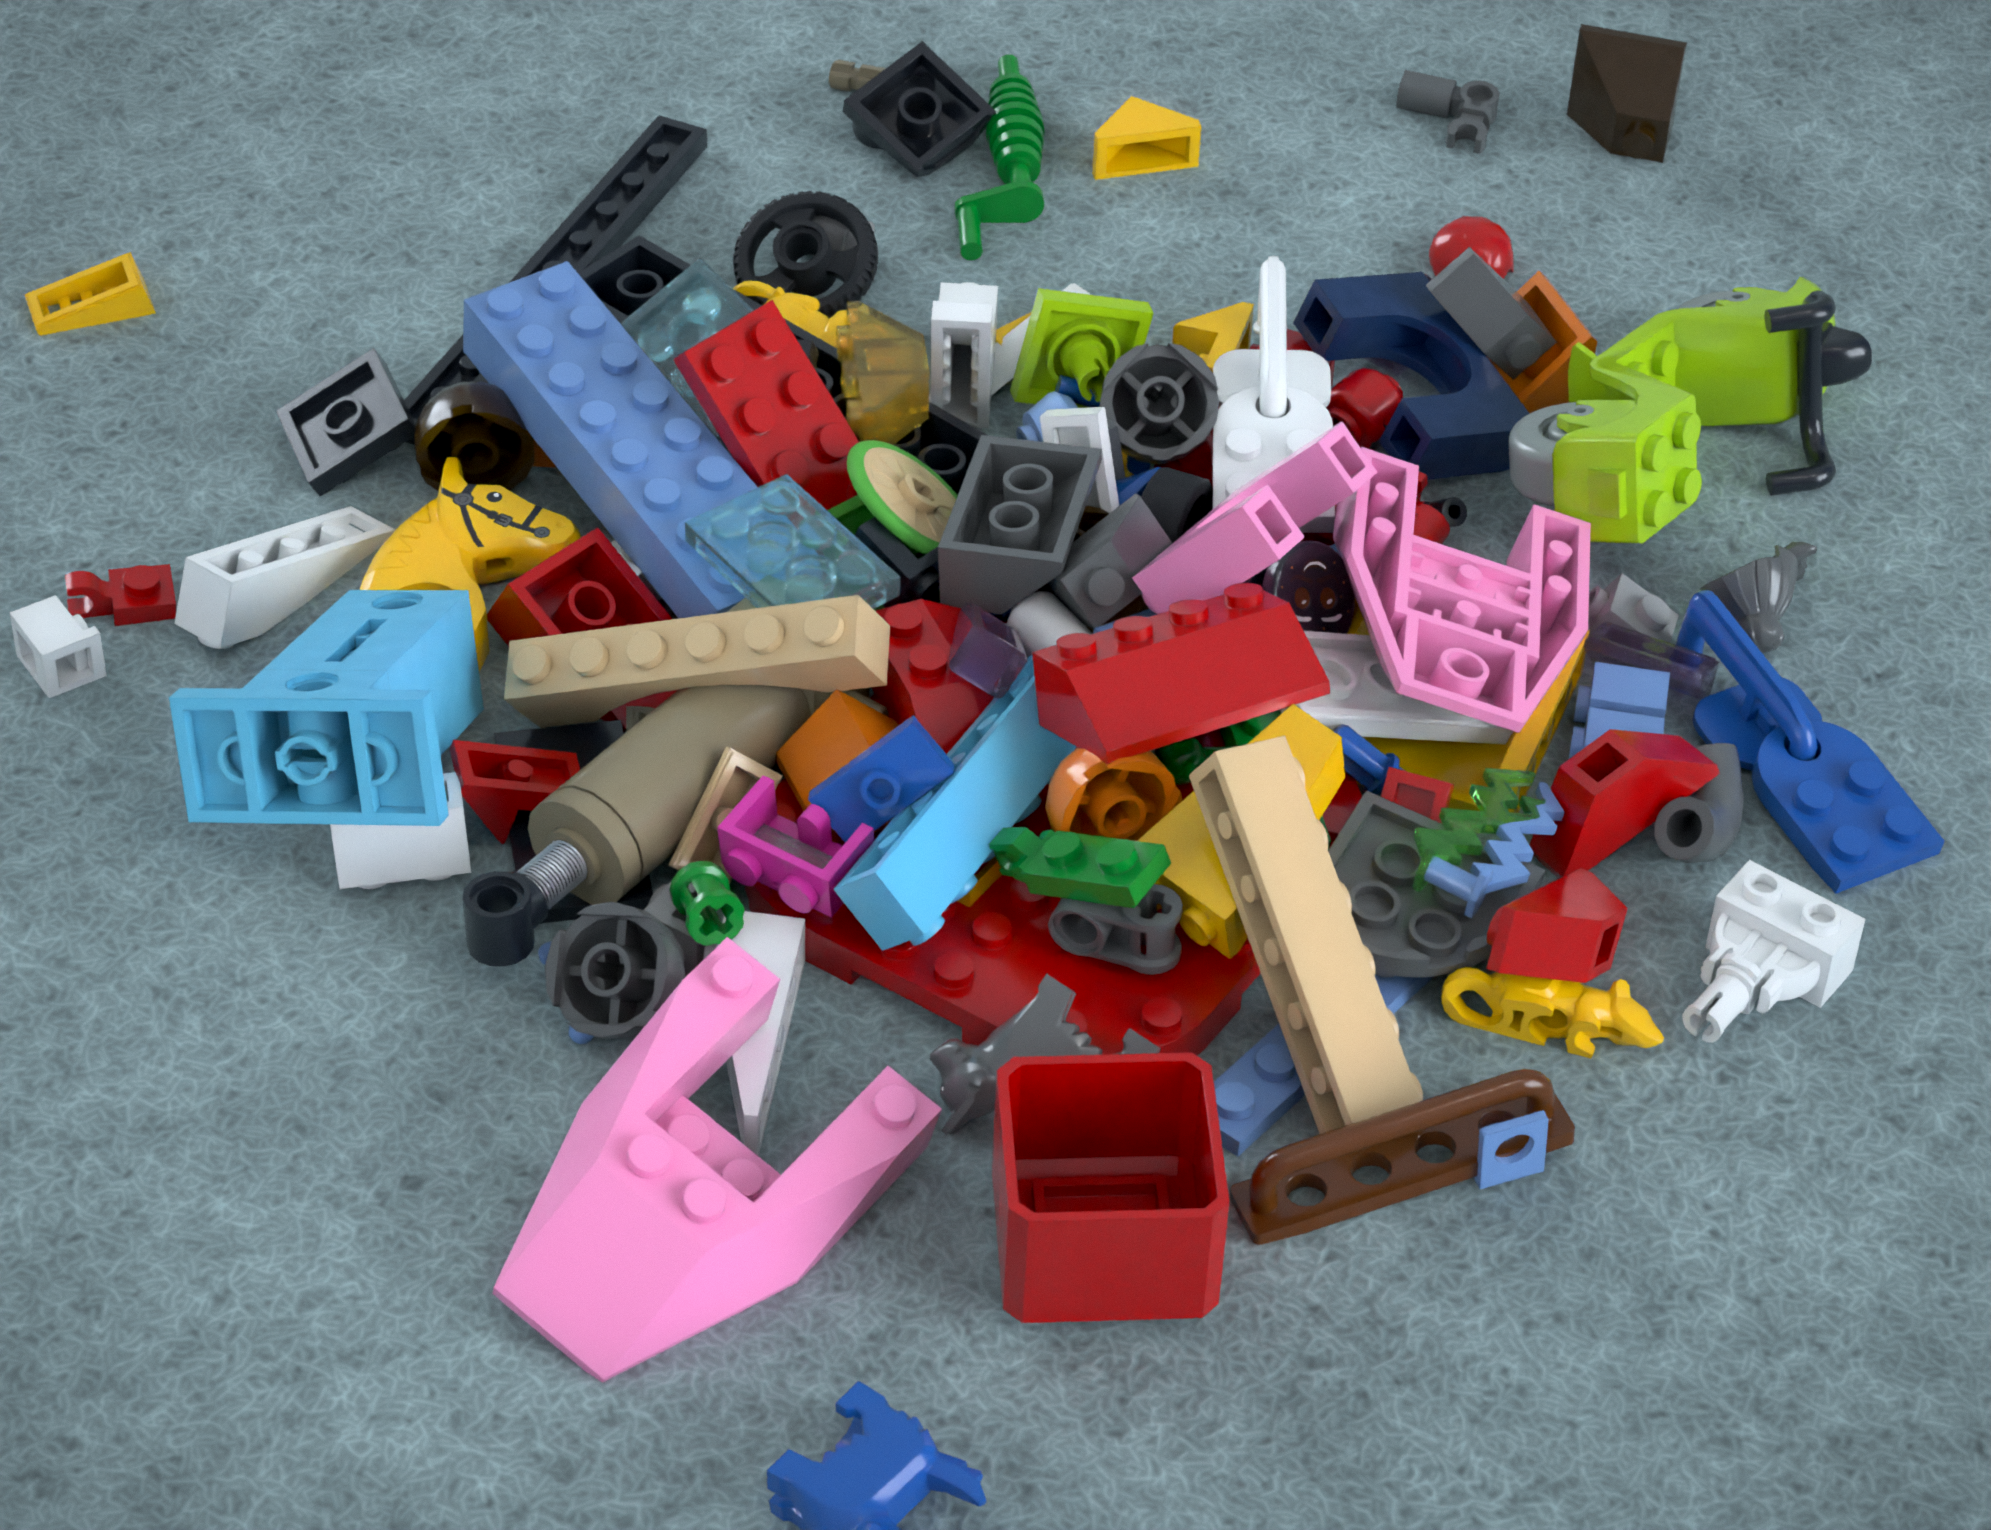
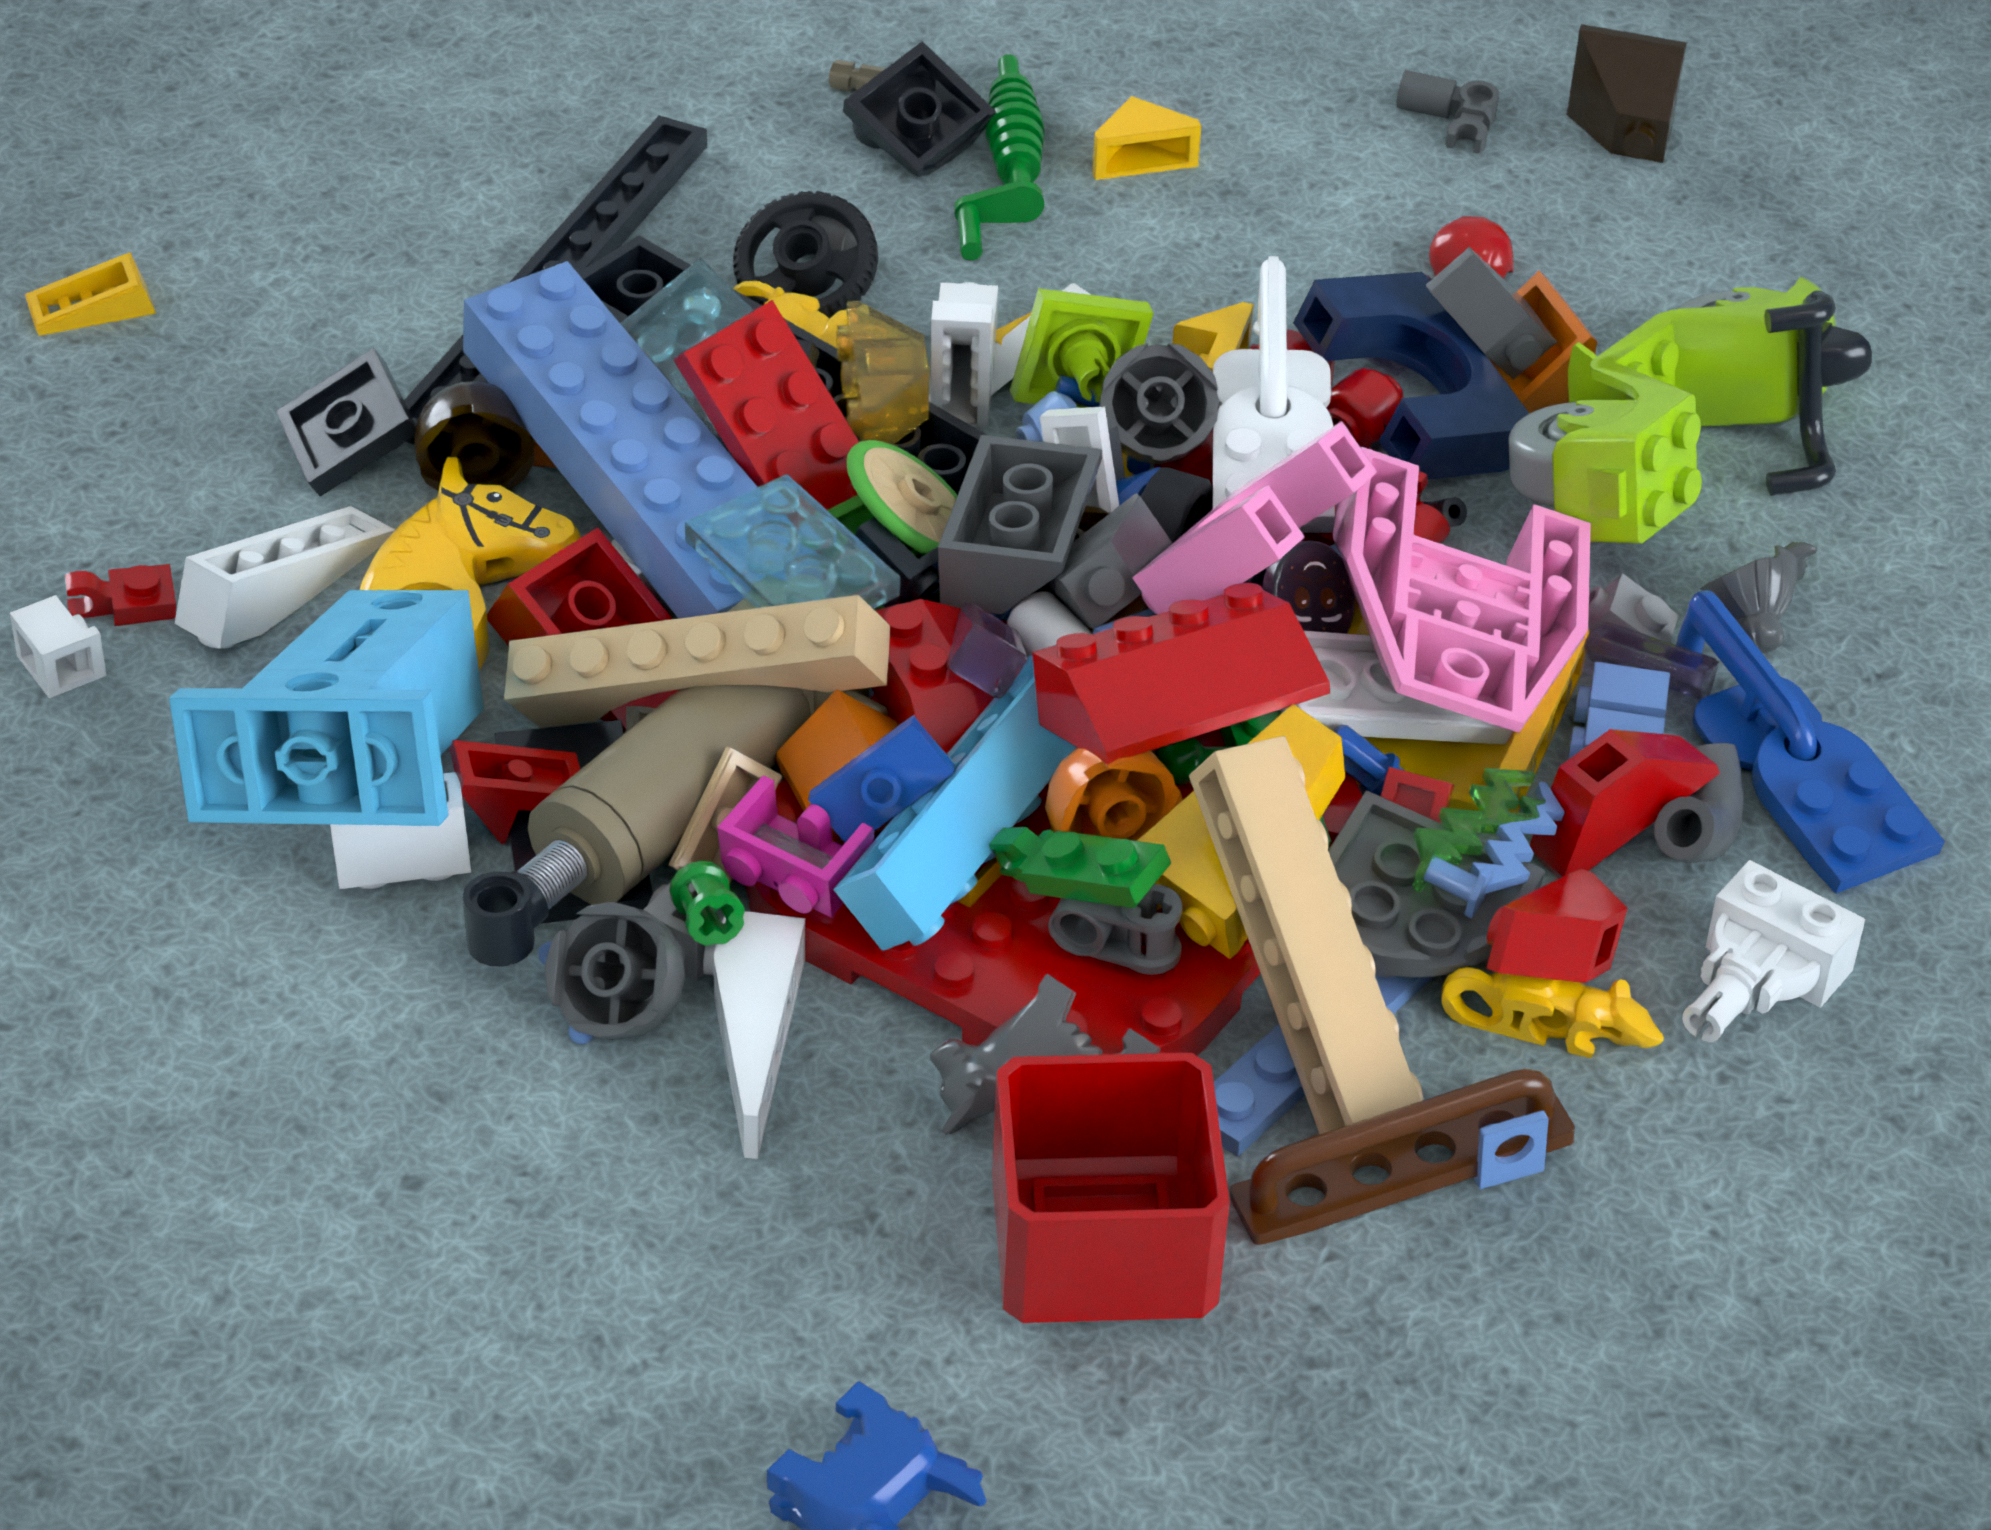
(666, 1216): bright pink wedge -> none

